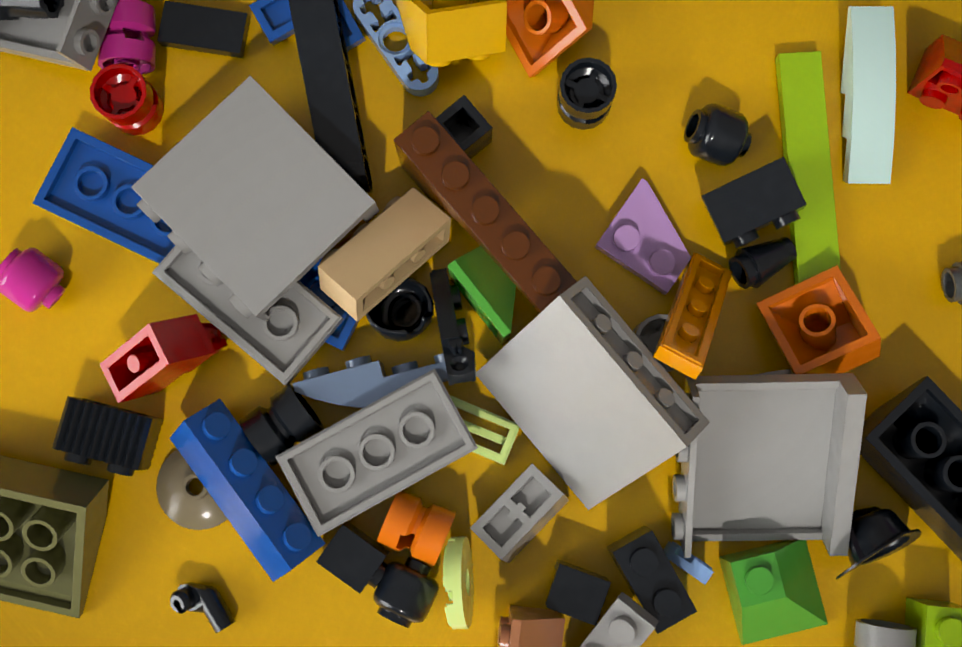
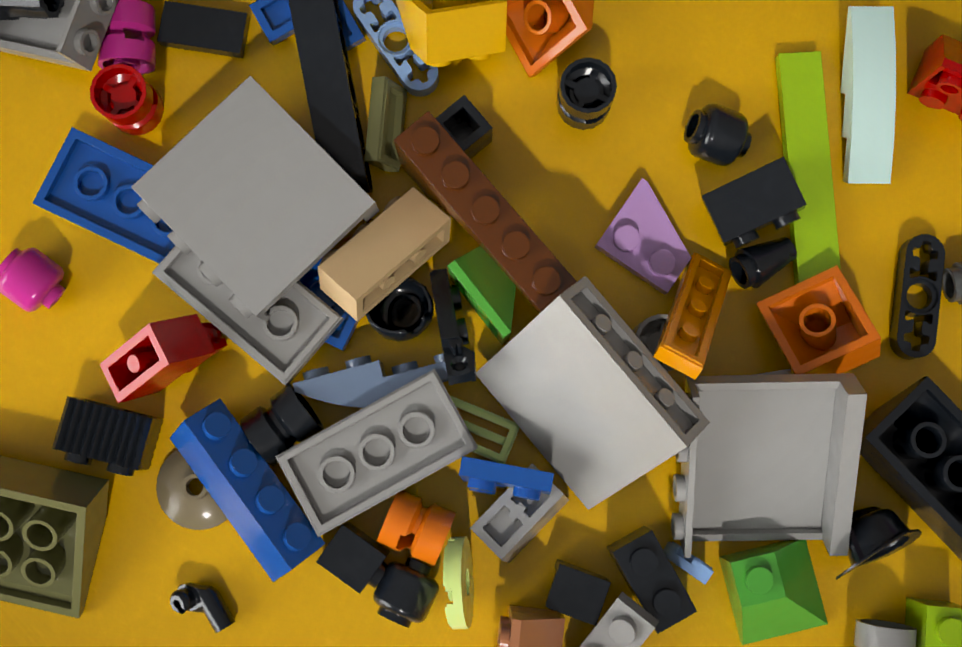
(385, 123): none -> olive tile
(487, 476): none -> blue plate
(907, 265): none -> black beam

